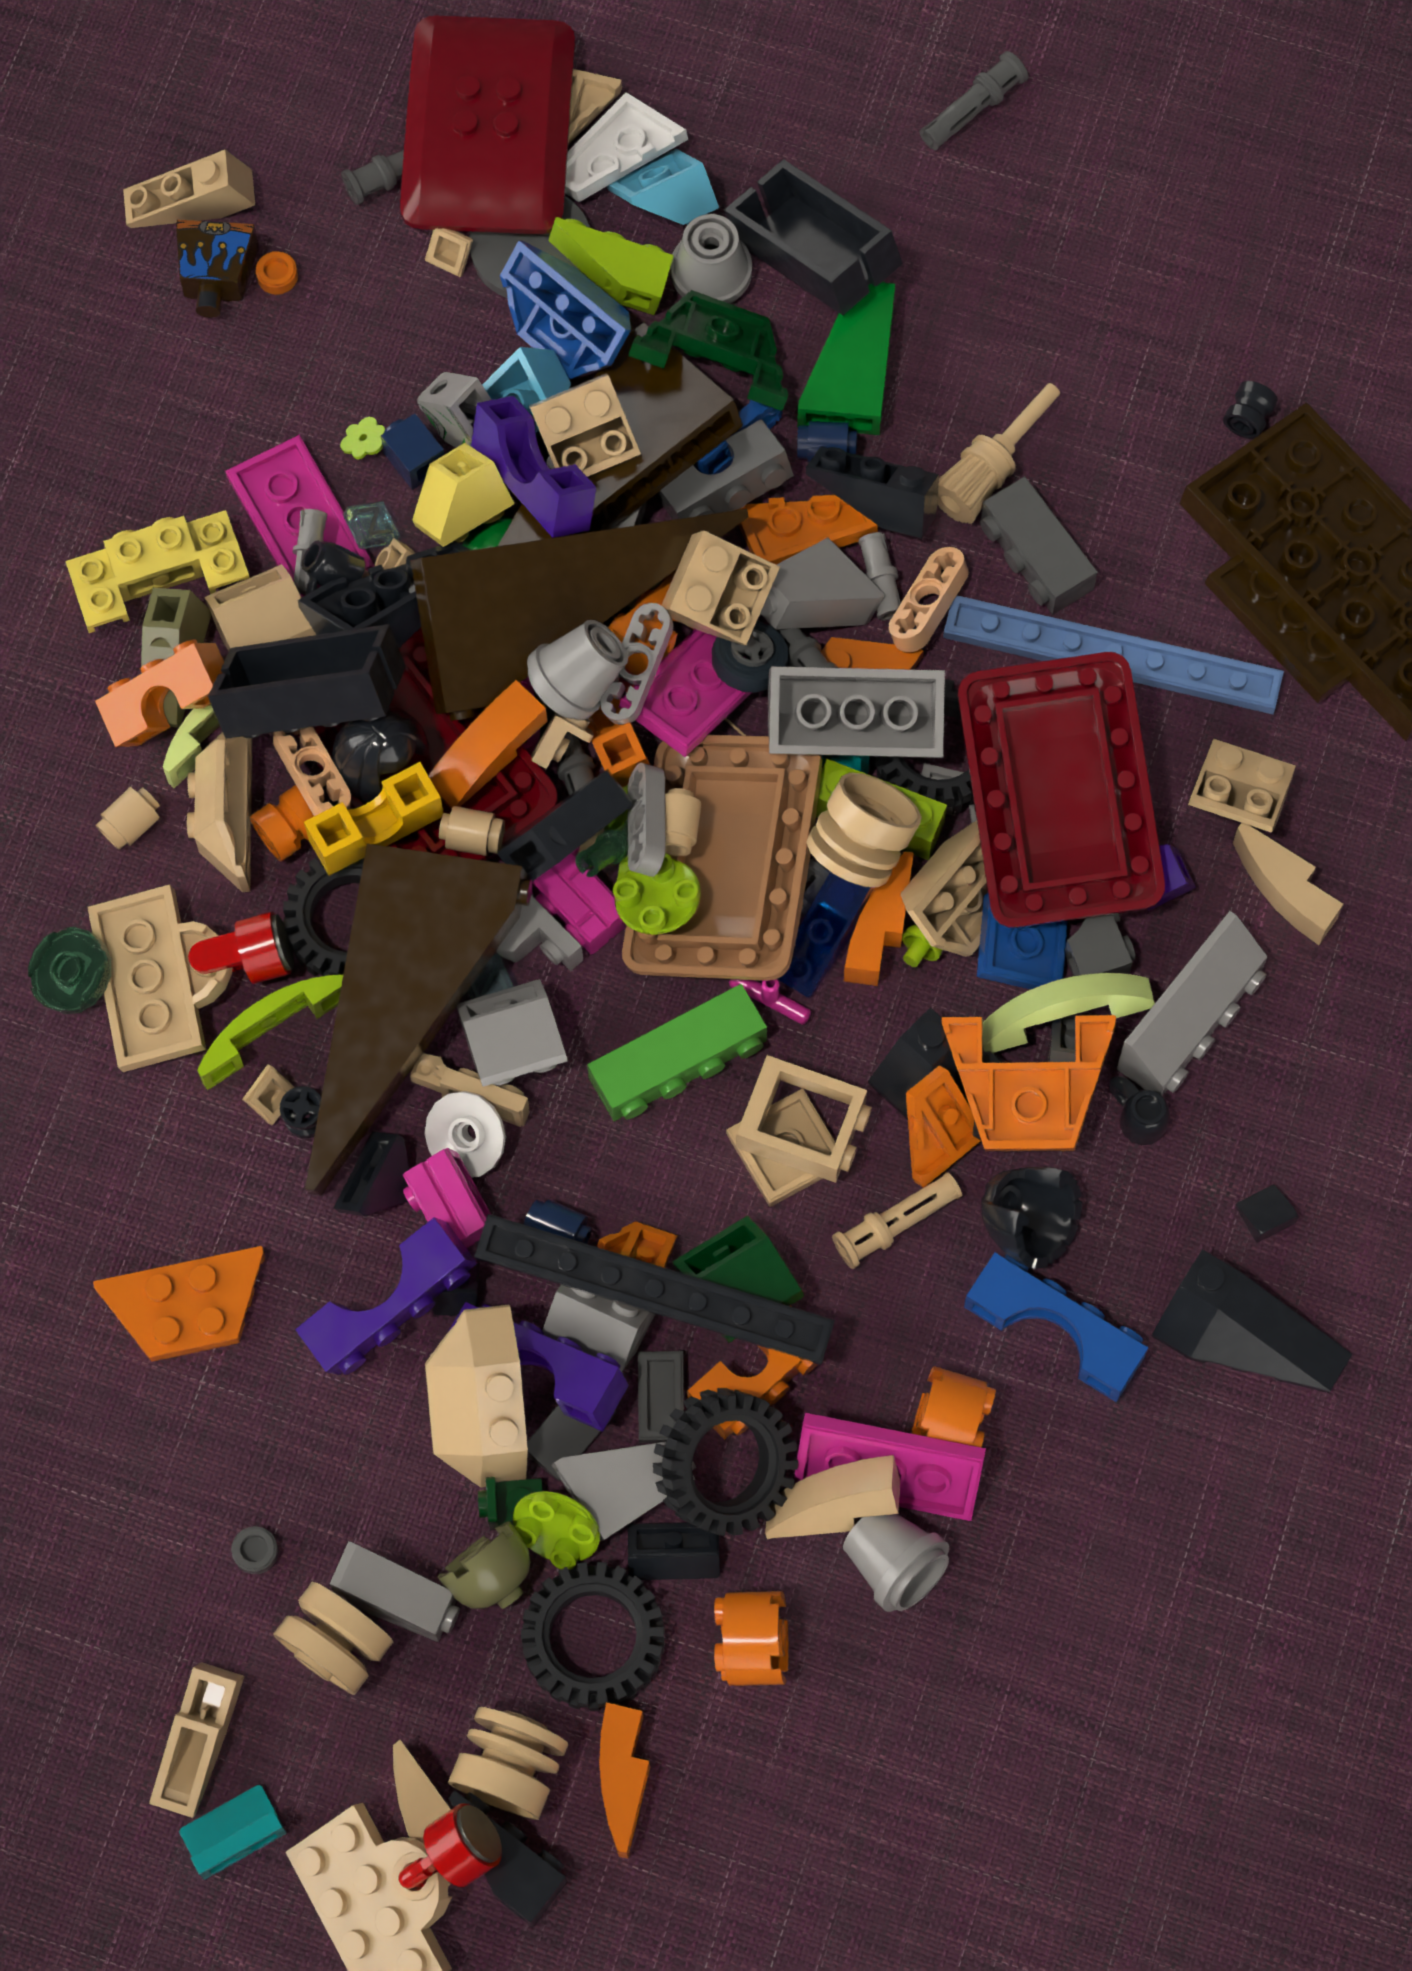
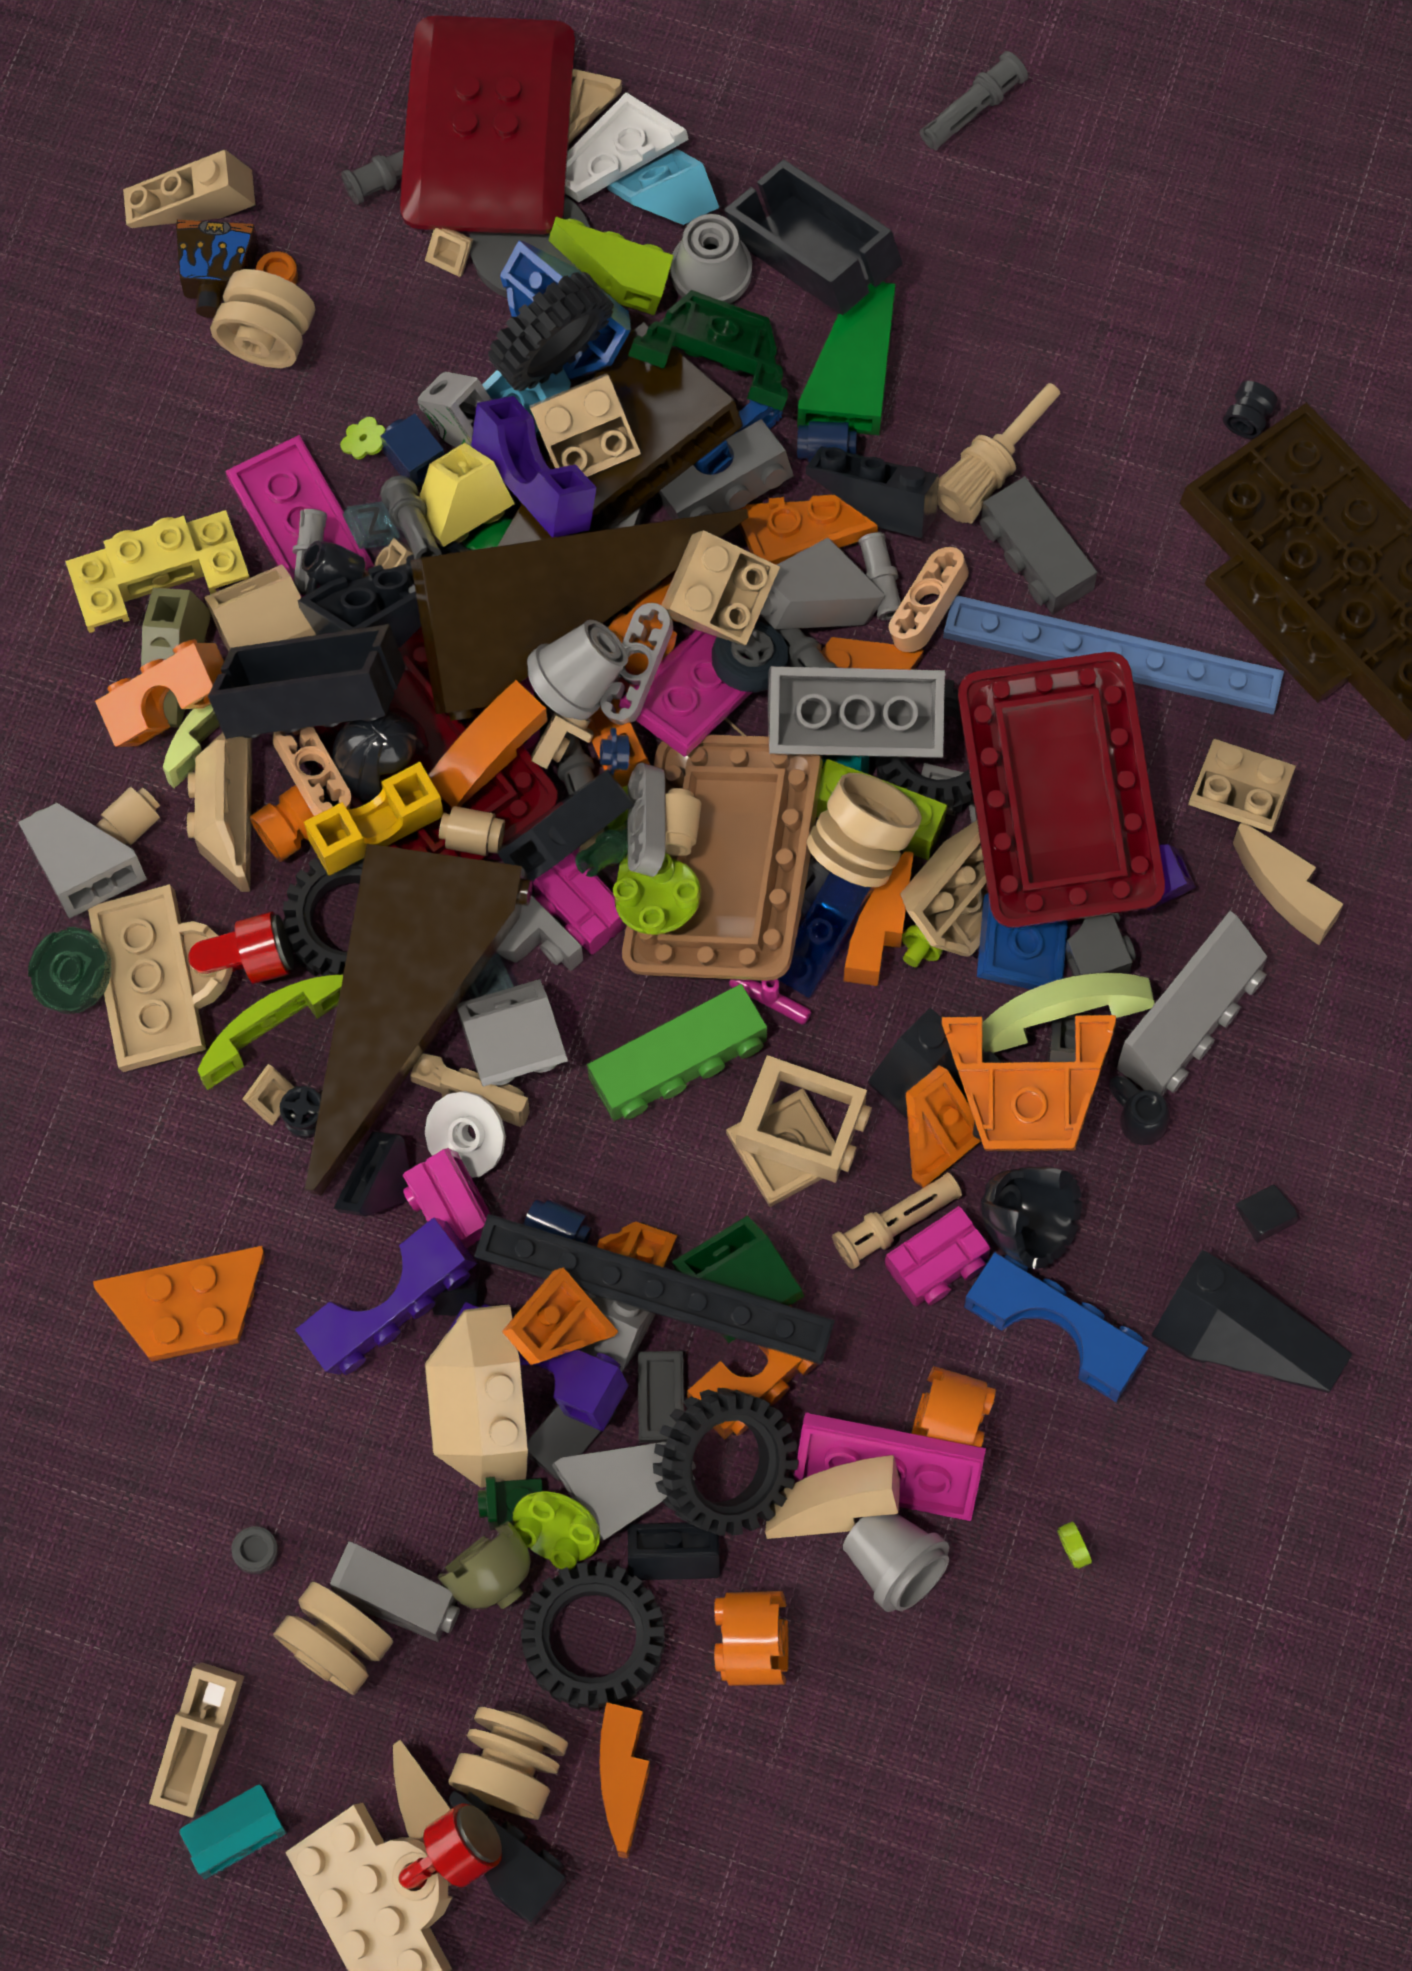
(80, 858): none -> light grey slope
(262, 318): none -> tan wheel
(408, 513): none -> dark grey pin
(550, 331): none -> black tyre
(557, 1320): none -> orange wing
(615, 751): none -> dark blue plate
(938, 1257): none -> dark pink brick
(1074, 1545): none -> lime tile

